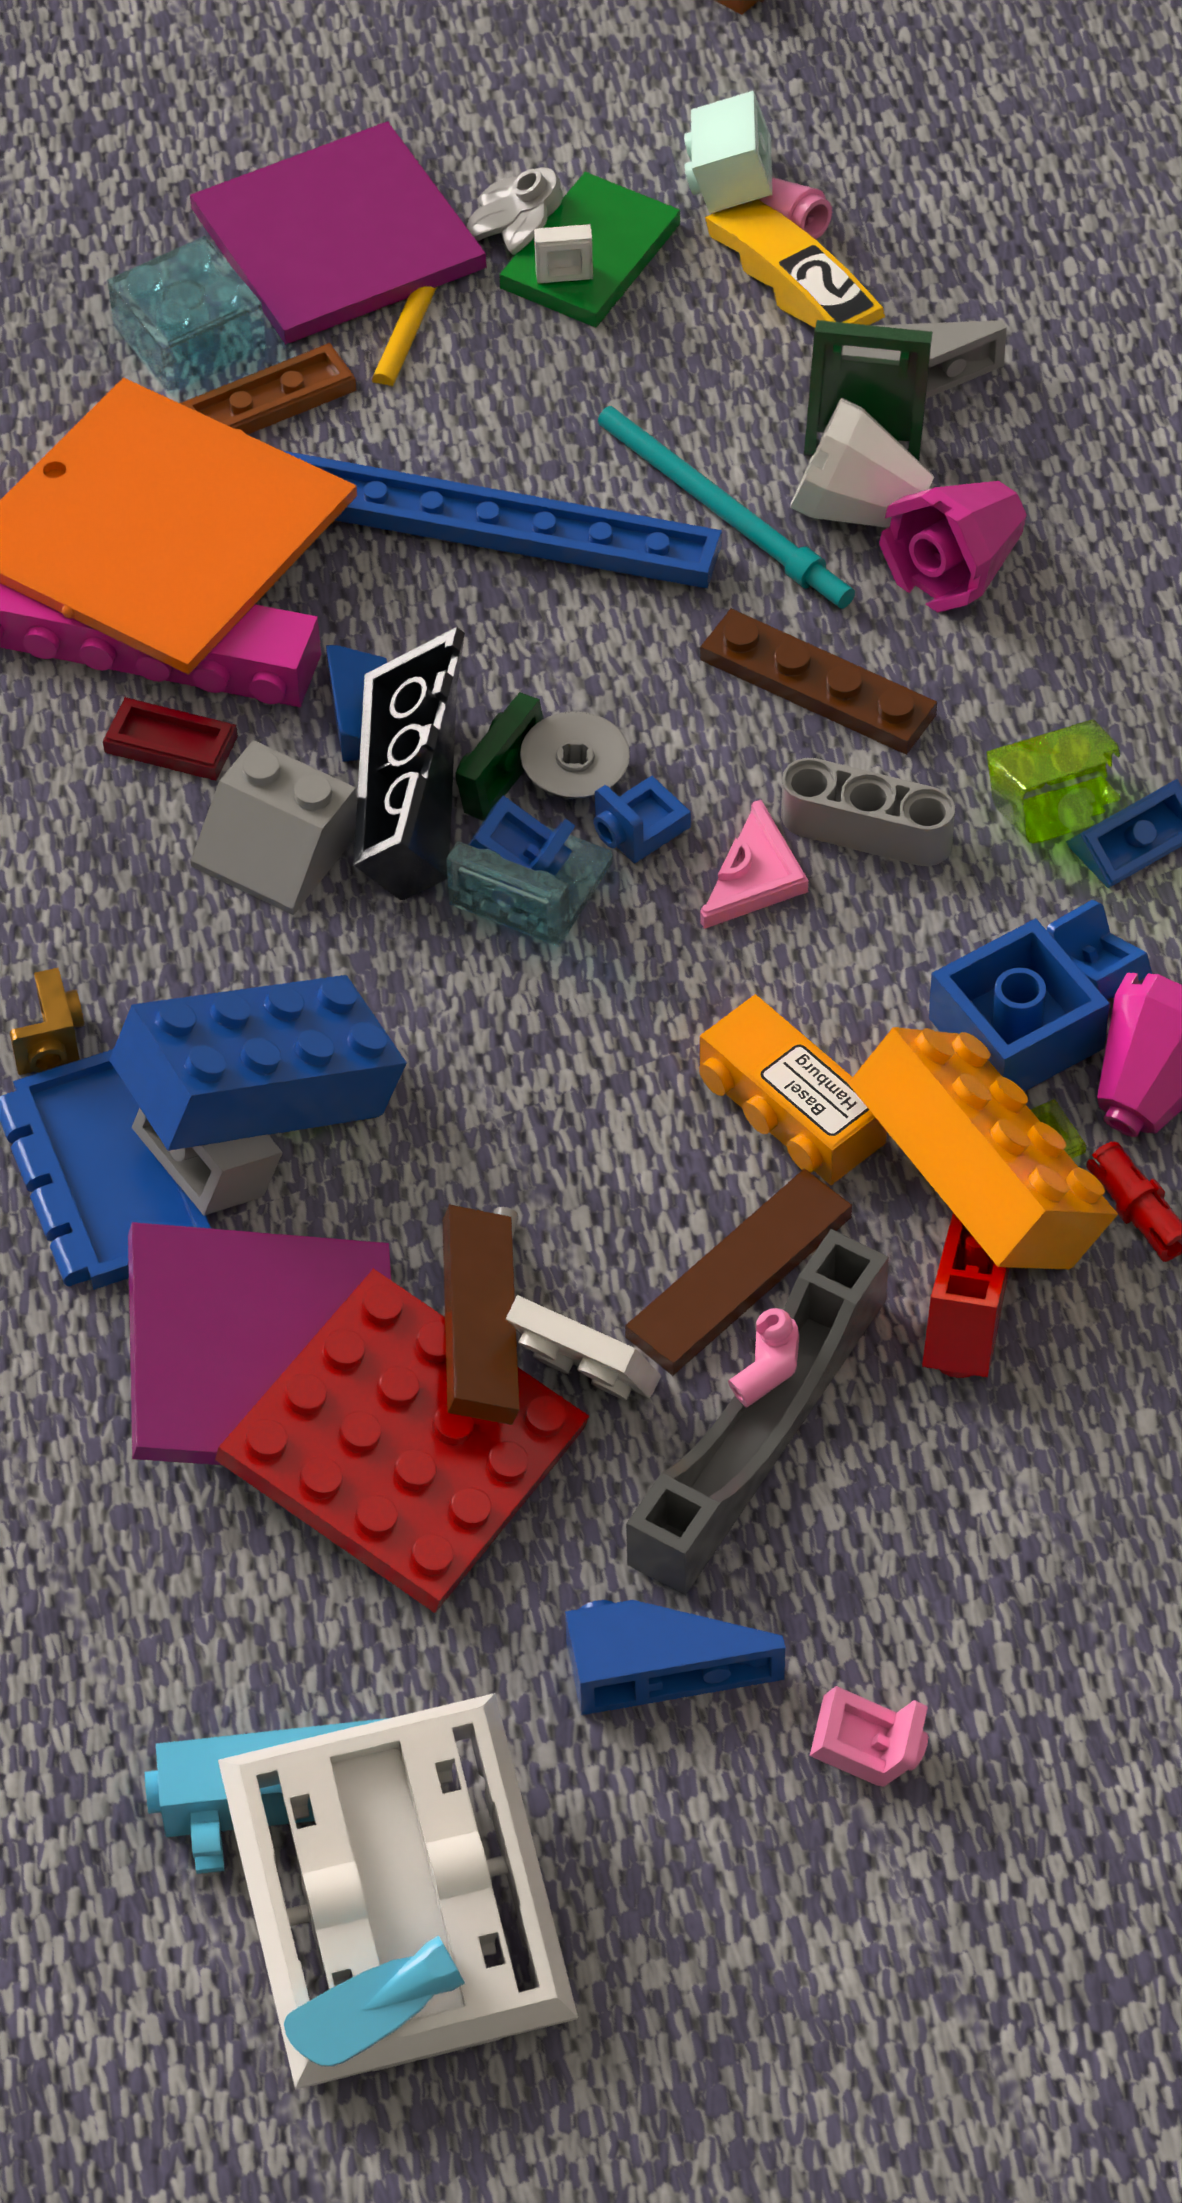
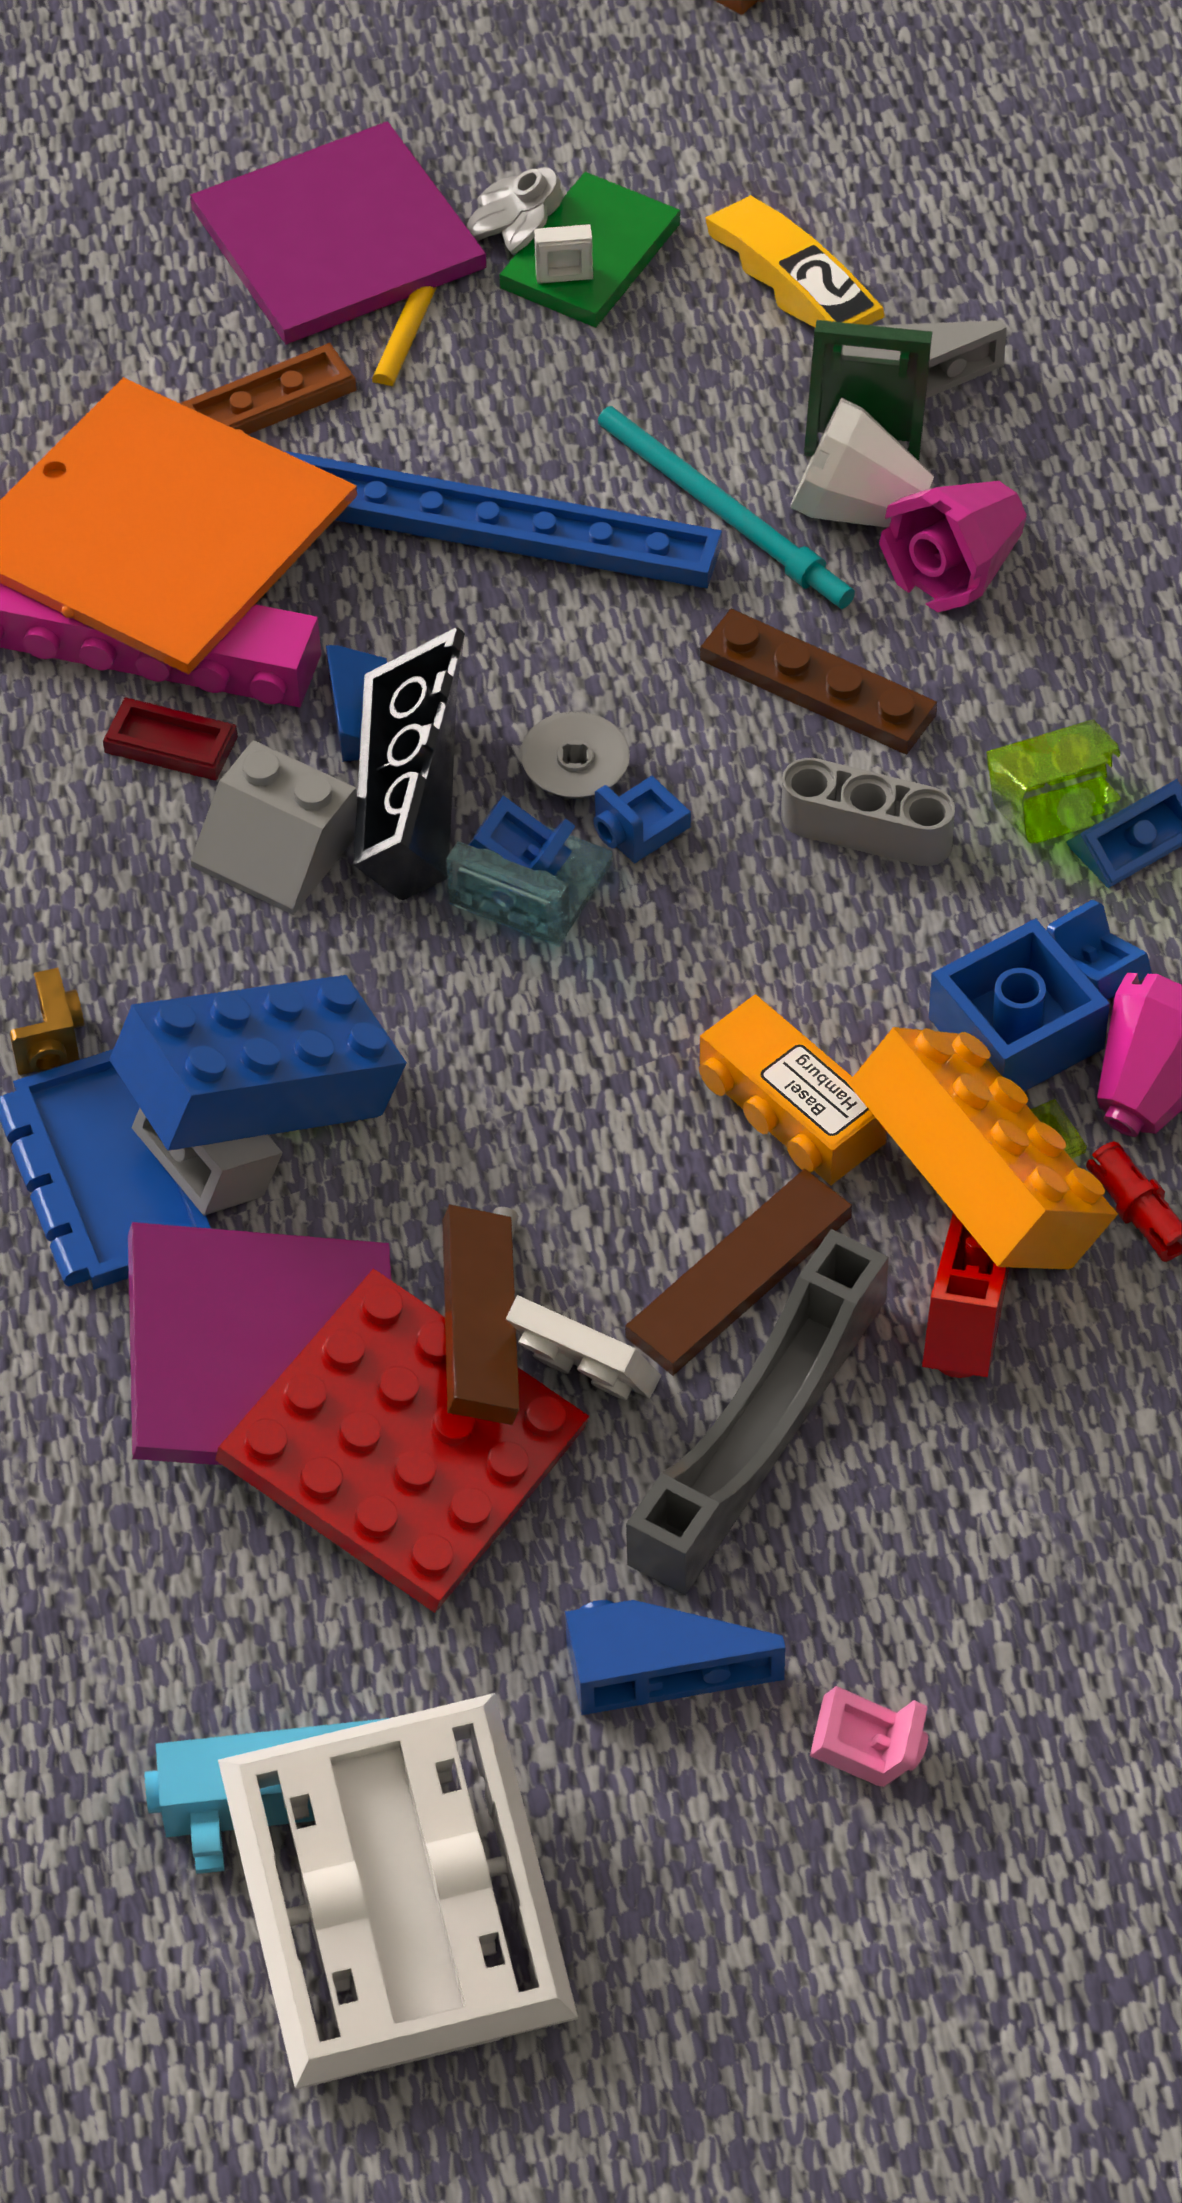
(187, 314): clear light blue brick -> none
(370, 2005): medium azure piece -> none
(496, 760): dark green plate -> none
(729, 153): light aqua brick -> none
(755, 872): bright pink tile -> none
(774, 1357): bright pink arm -> none
(801, 205): bright pink cone -> none

